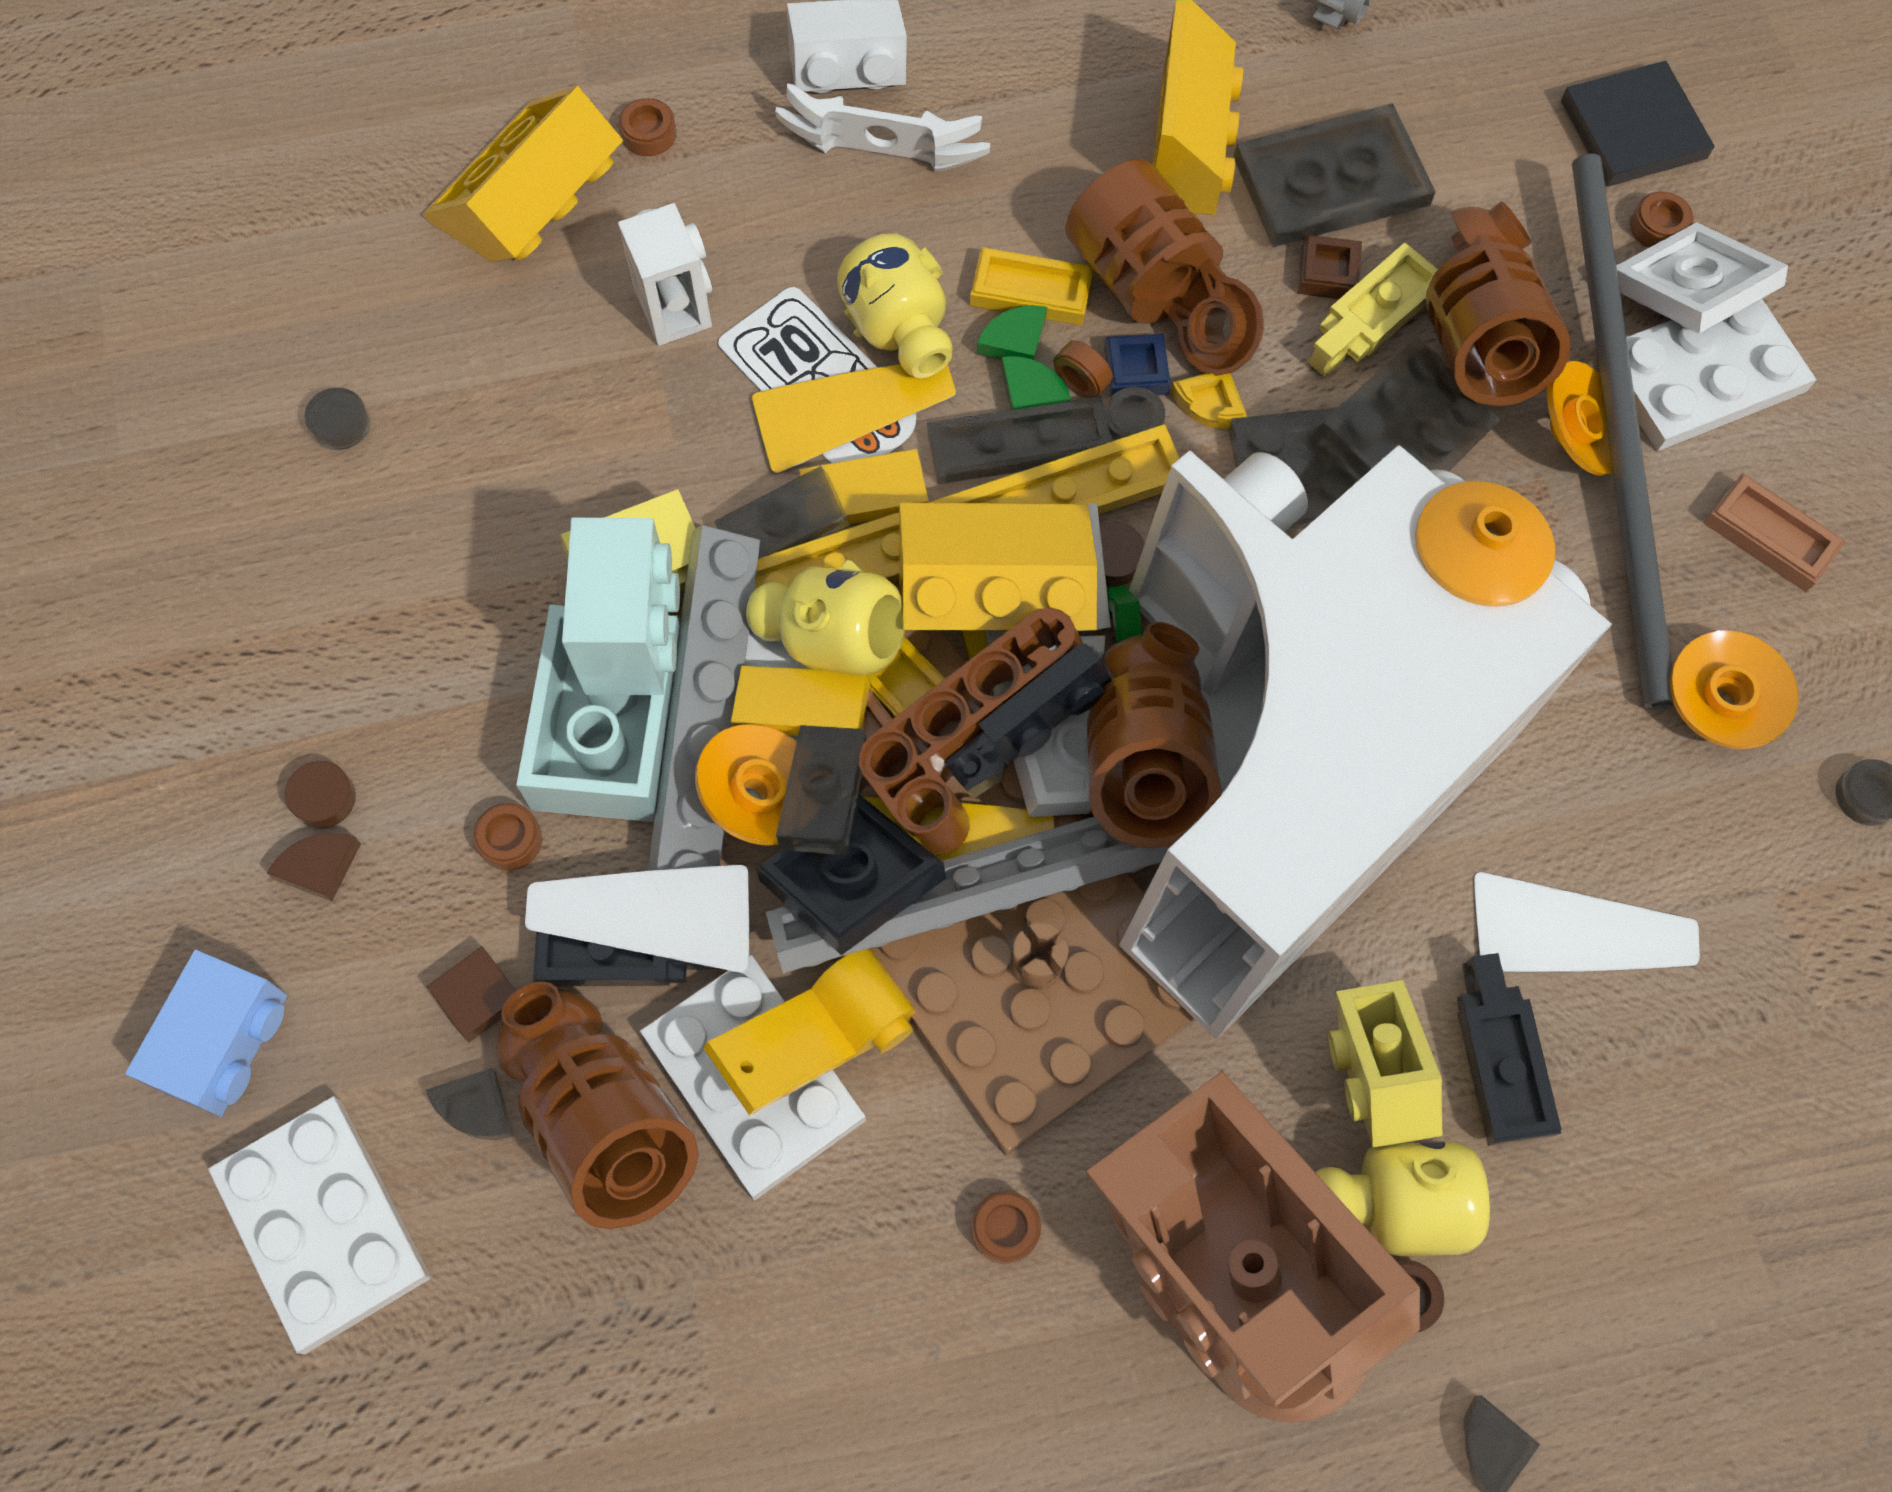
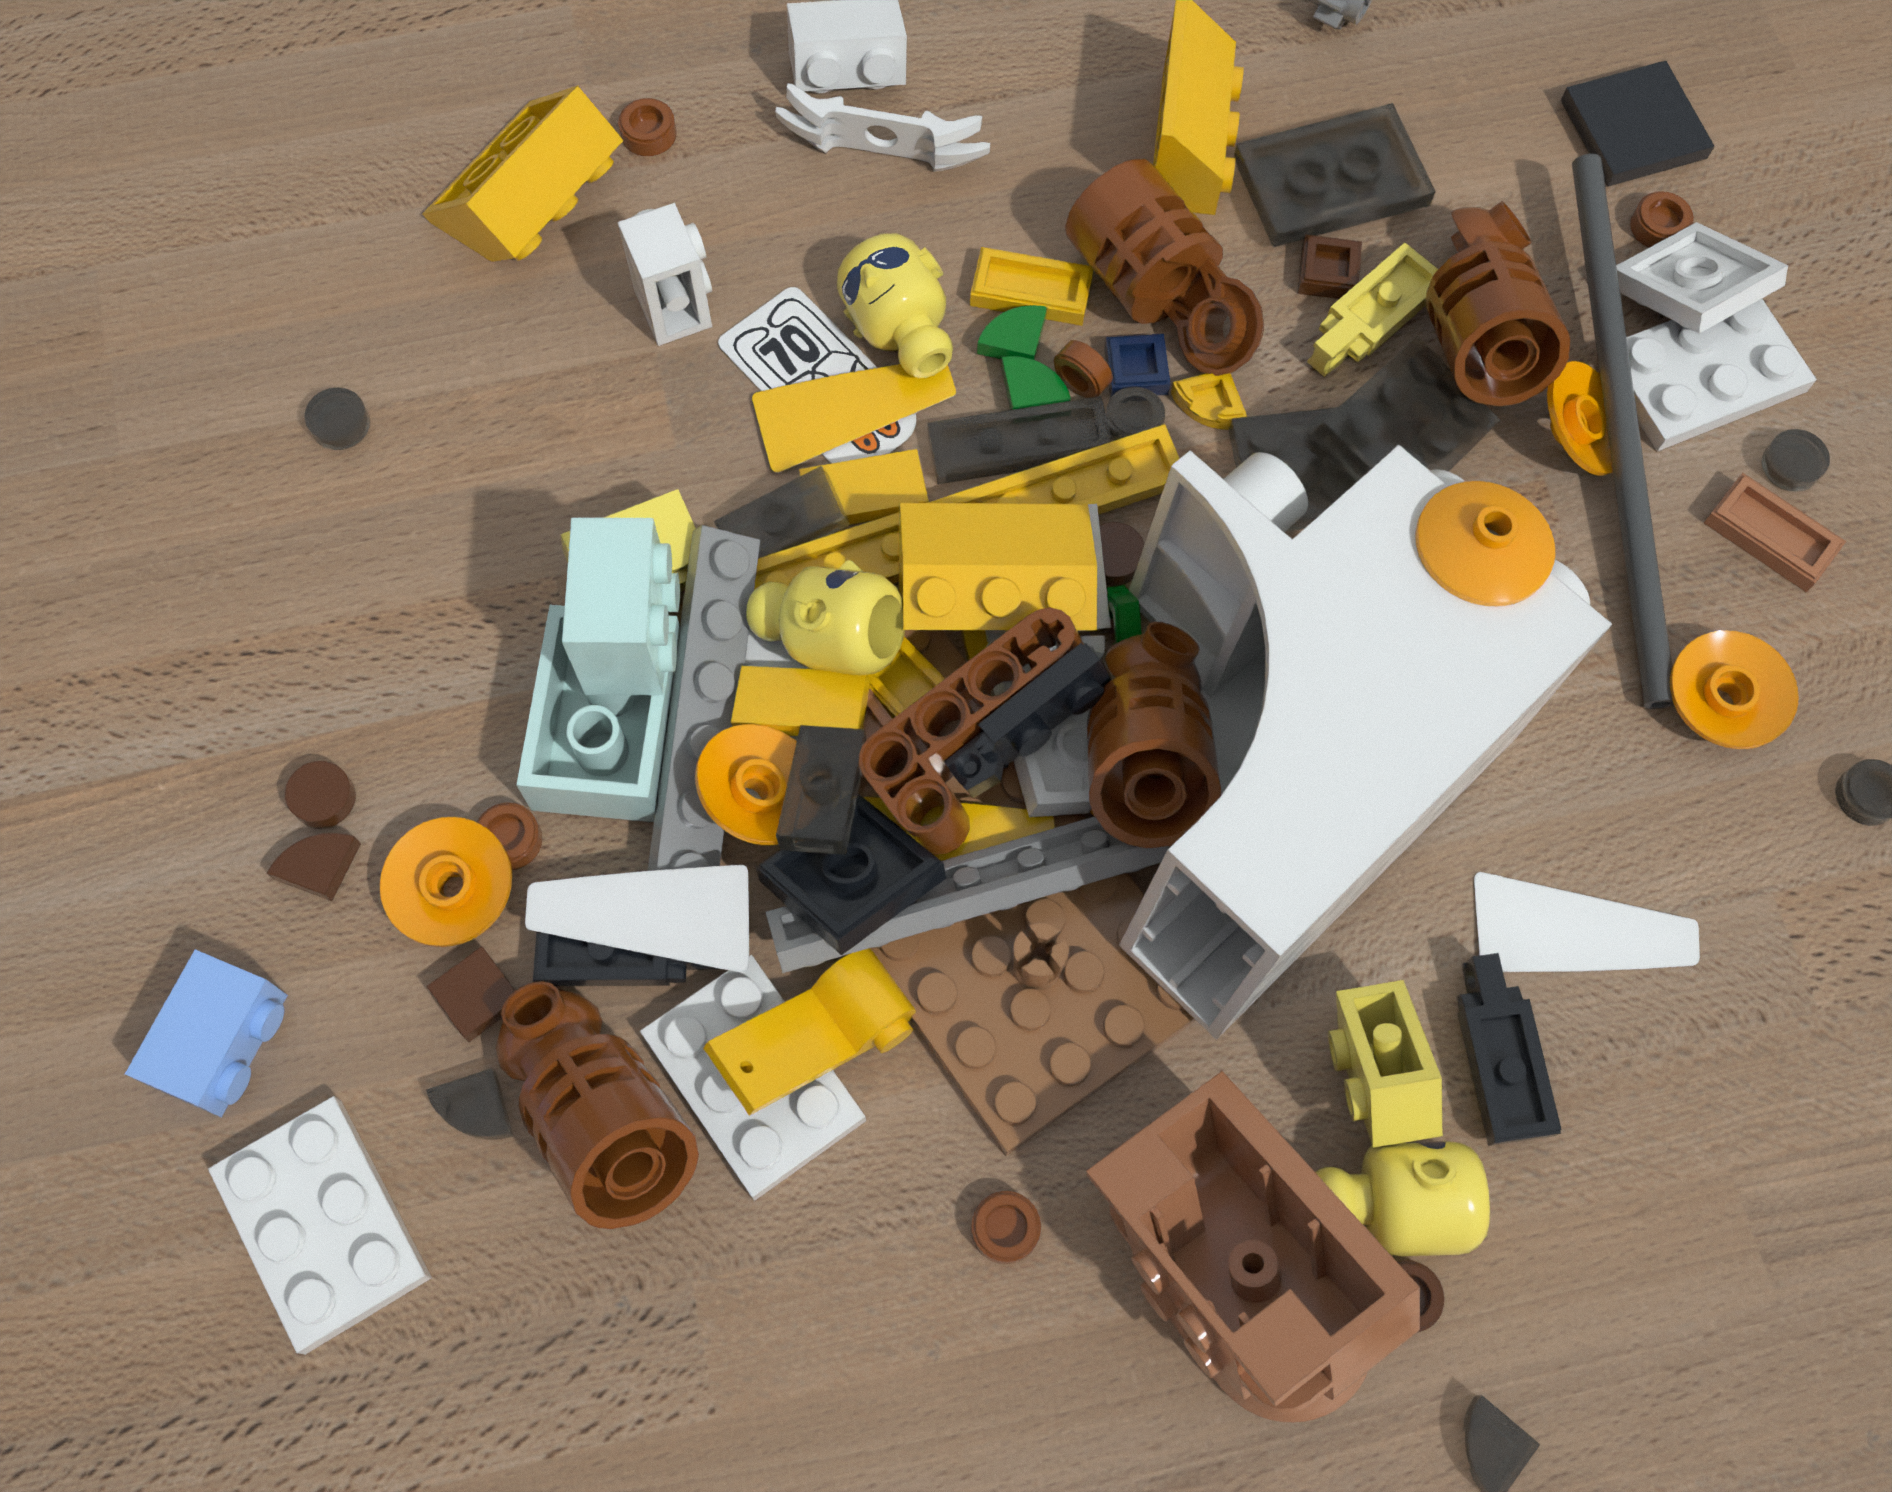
(421, 866): none -> light orange dish
(1795, 460): none -> clear smoke tile

